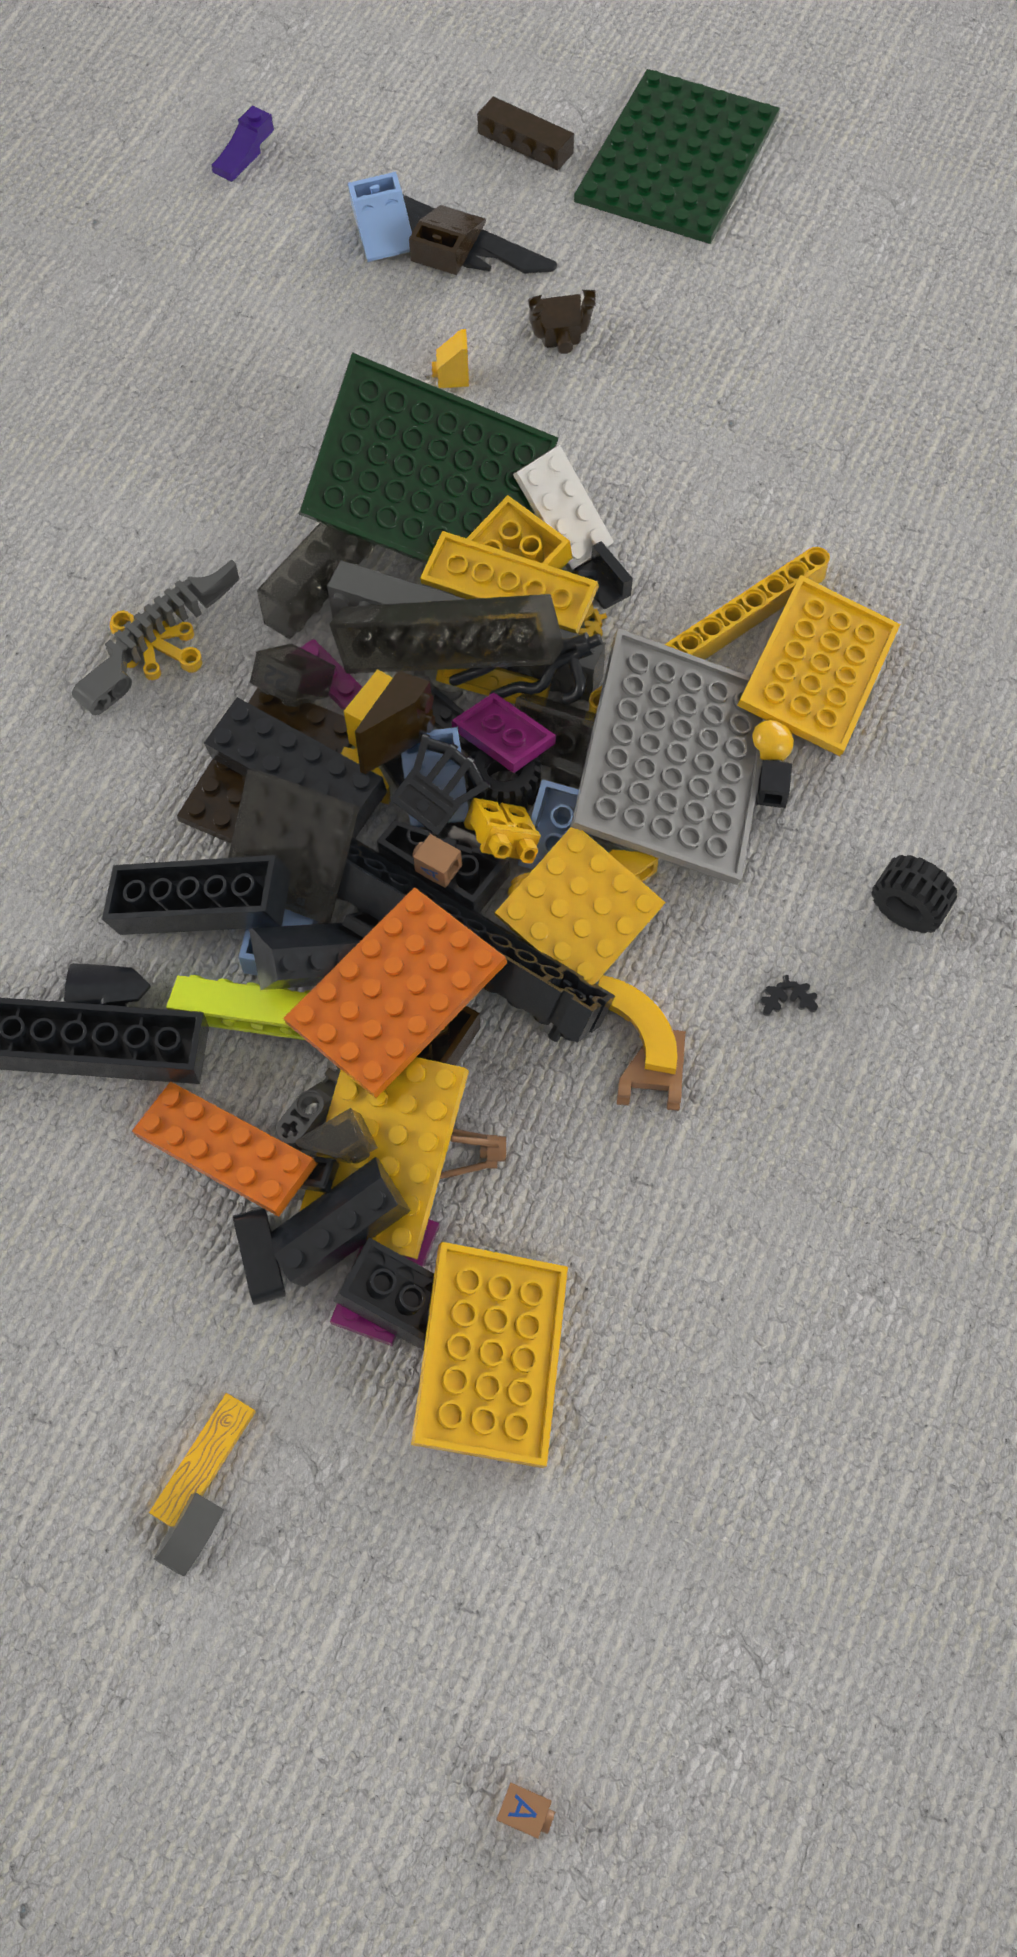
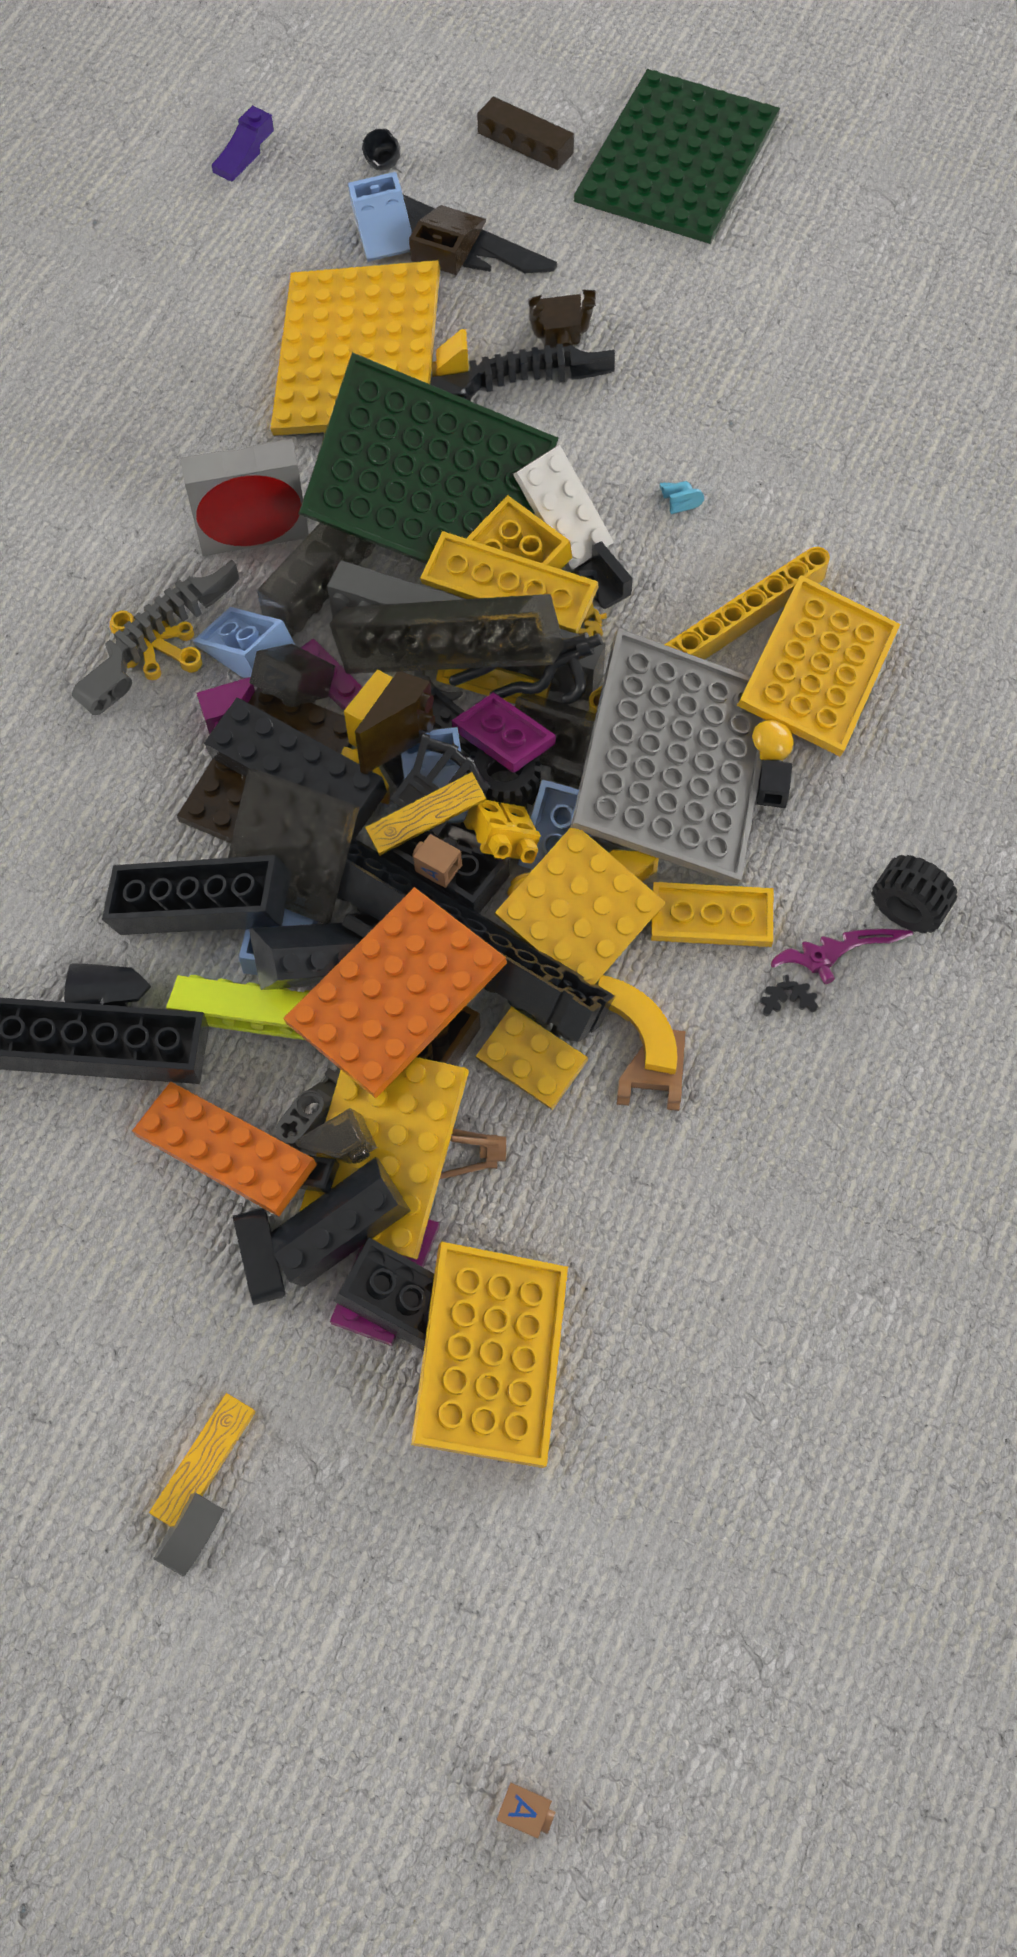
(217, 700): none -> magenta slope
(239, 635): none -> light blue slope
(245, 497): none -> tile
(363, 310): none -> yellow plate
(381, 149): none -> black hair
(425, 813): none -> yellow tile
(532, 1058): none -> yellow plate
(581, 365): none -> black piece
(681, 496): none -> medium azure piece
(714, 914): none -> yellow plate
(821, 958): none -> magenta piece

